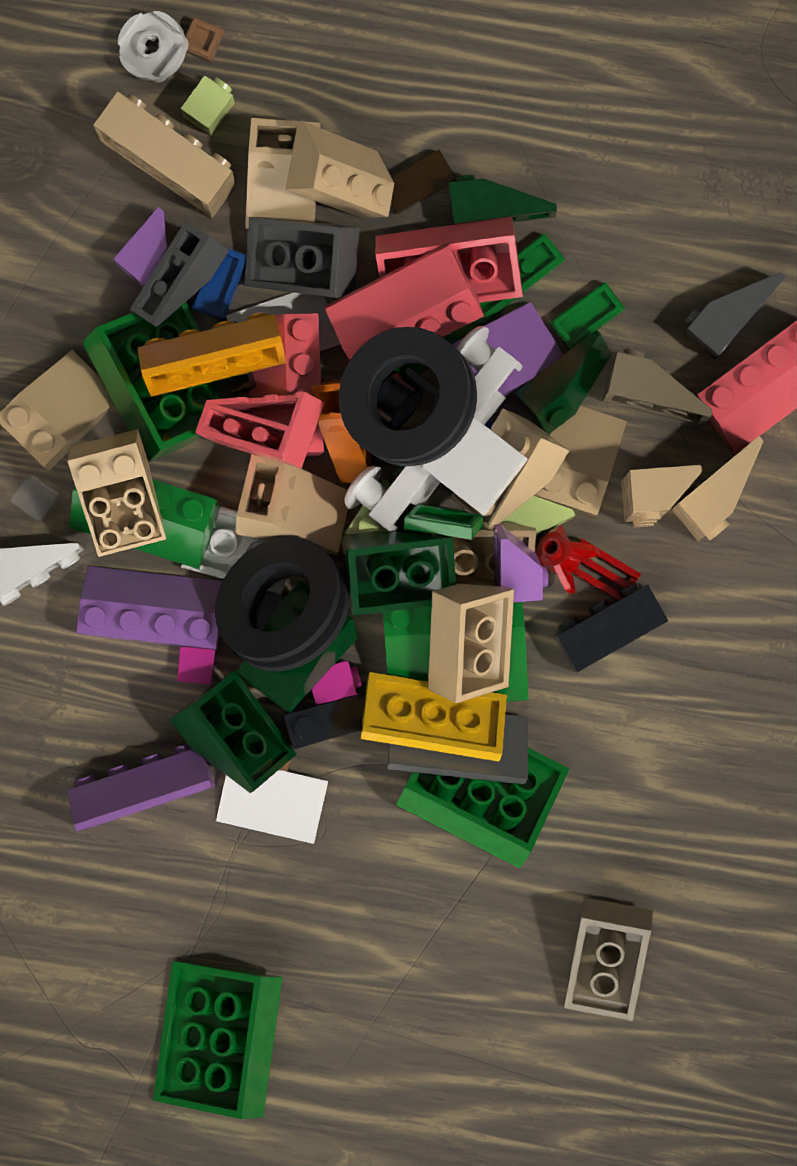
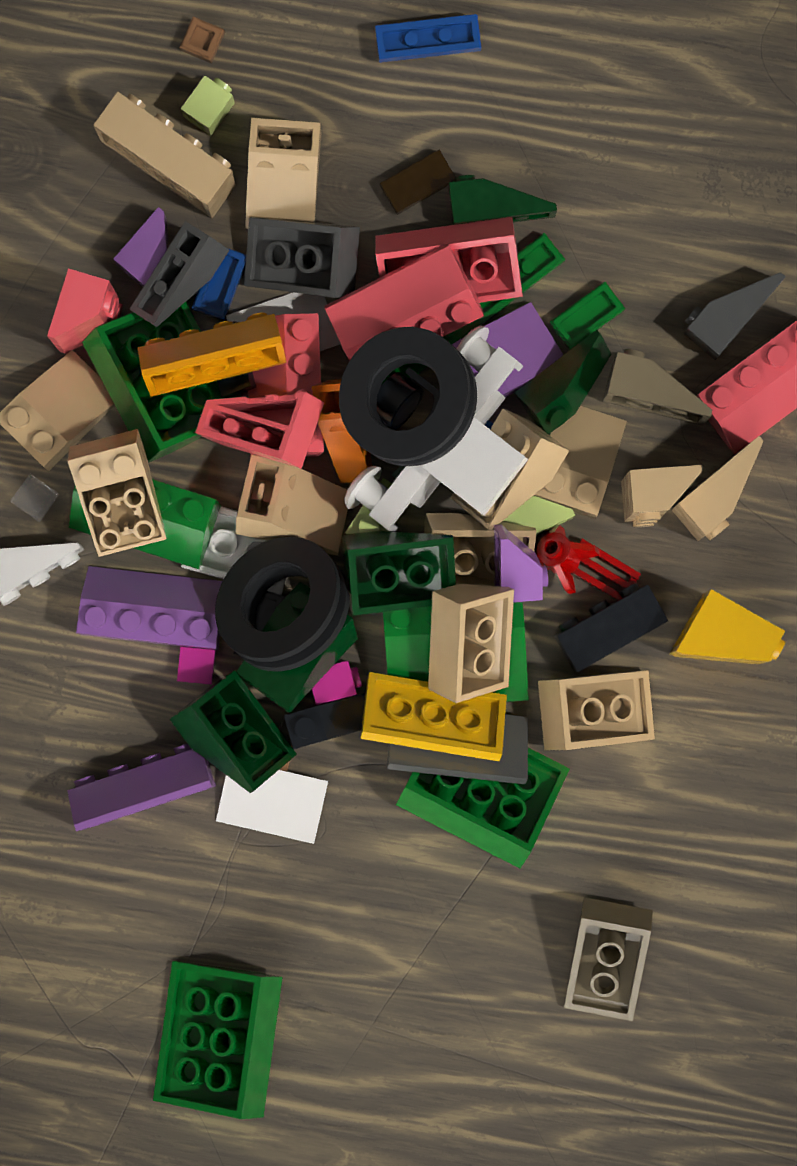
(82, 307): none -> coral slope
(171, 44): white plate -> none
(339, 173): tan slope -> none
(428, 38): none -> blue plate
(443, 521): green tile -> none
(596, 710): none -> tan slope
(727, 633): none -> yellow slope

